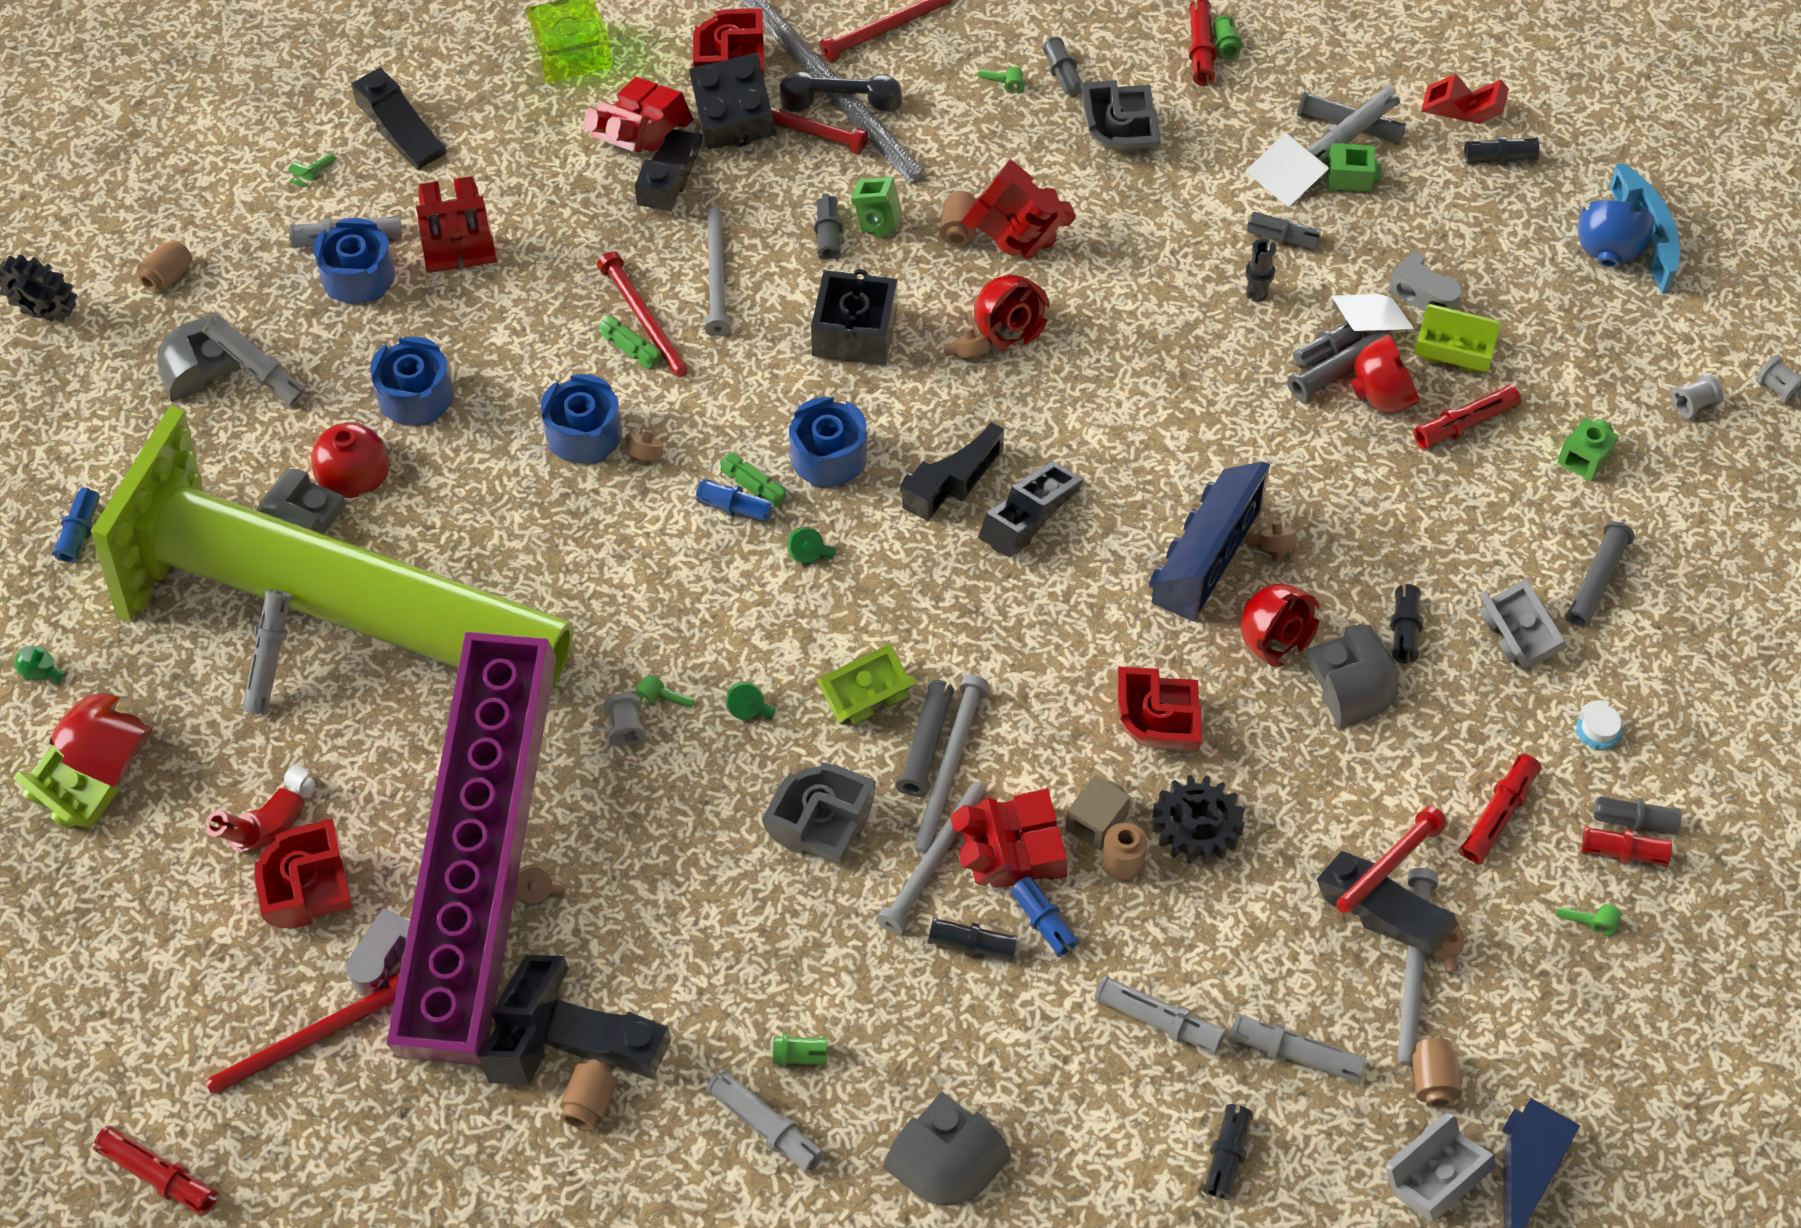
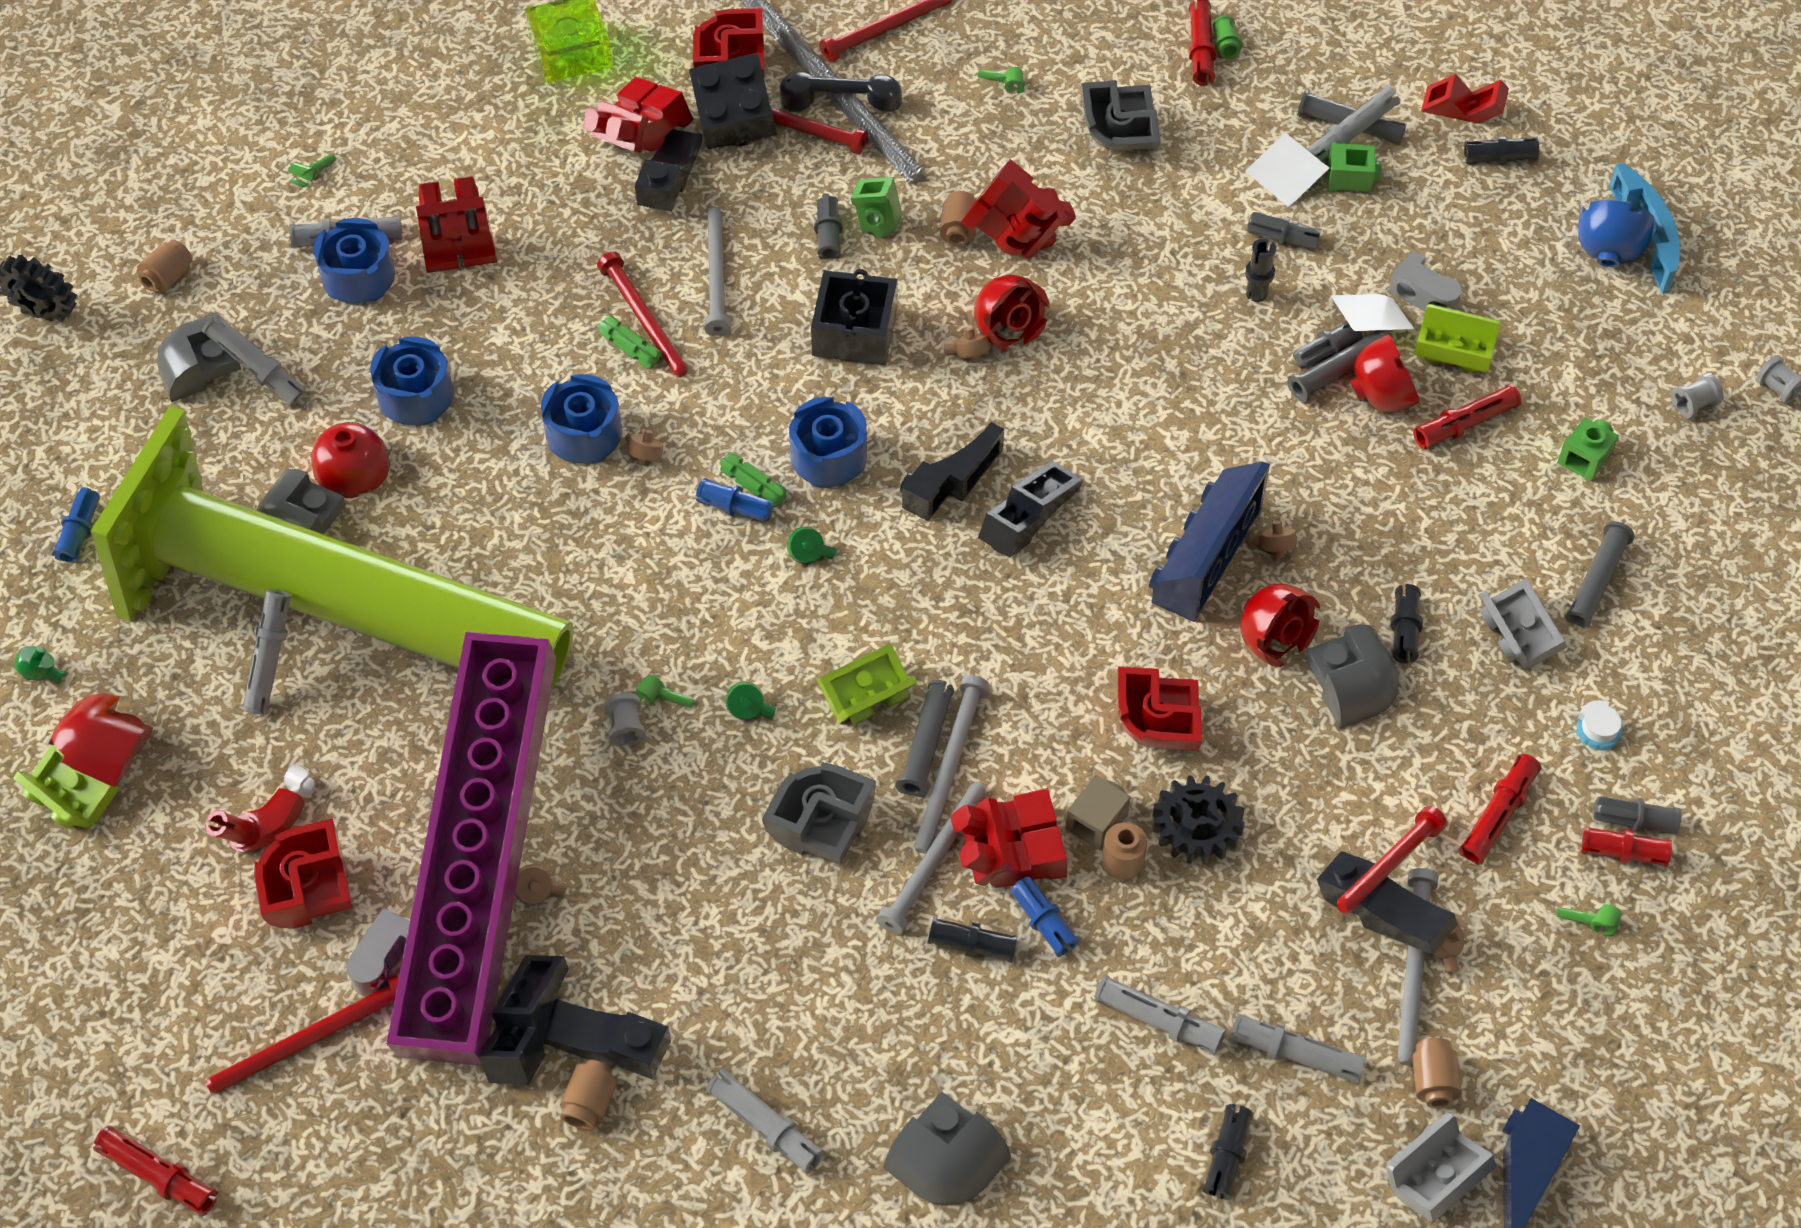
(396, 119): black slope -> none
(799, 1050): bright green pin -> none
(1062, 66): dark grey axle -> none

